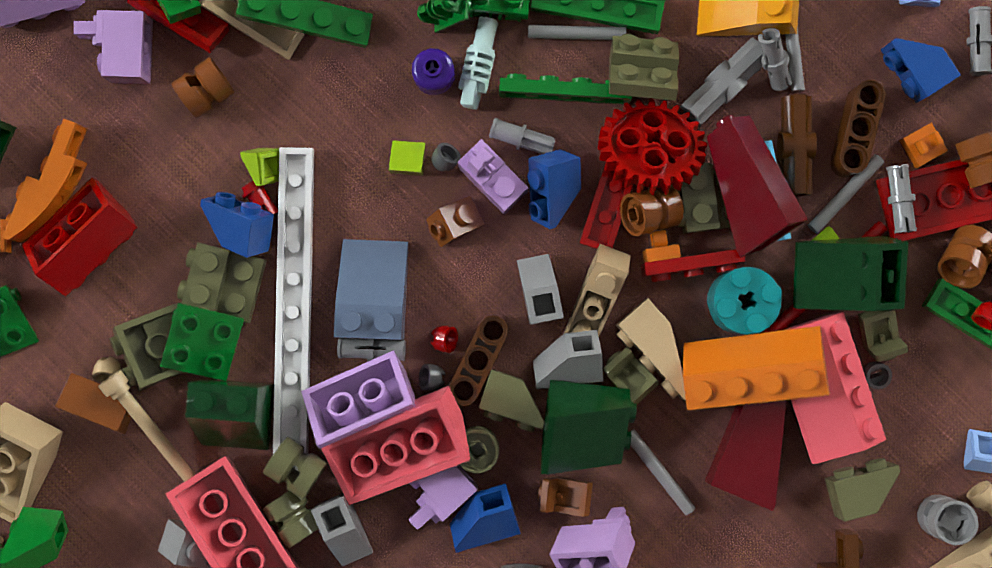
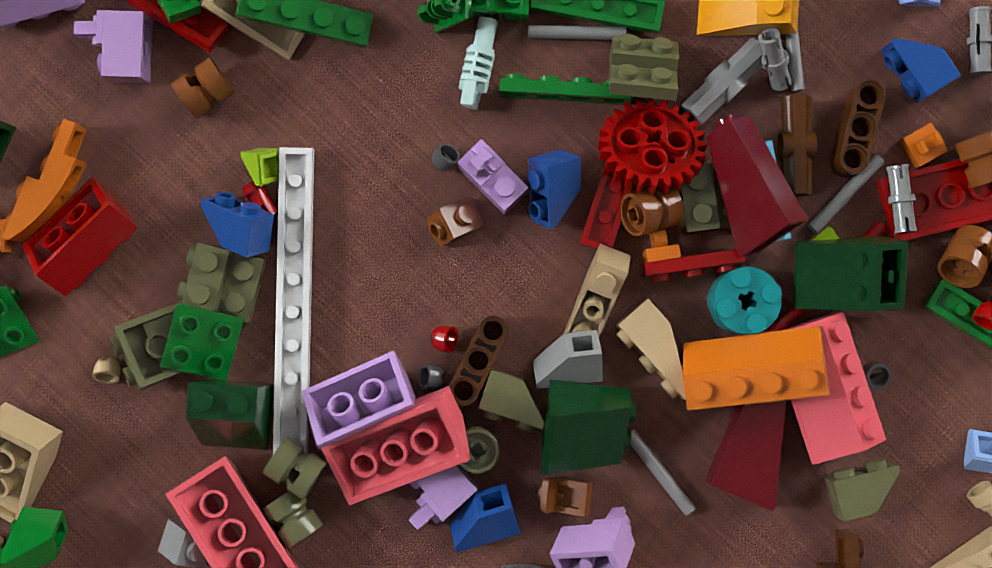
(87, 401): dark orange hinge -> none
(117, 388): tan piece -> none
(342, 529): light grey slope -> none
(349, 348): light grey pin -> none
(371, 290): sand blue slope -> none
(407, 158): lime slope -> none
(436, 61): dark purple head -> none
(521, 137): light grey axle -> none
(540, 289): light grey slope -> none
(630, 374): olive bracket -> none
(881, 334): olive bracket -> none
(947, 519): light grey wheel -> none

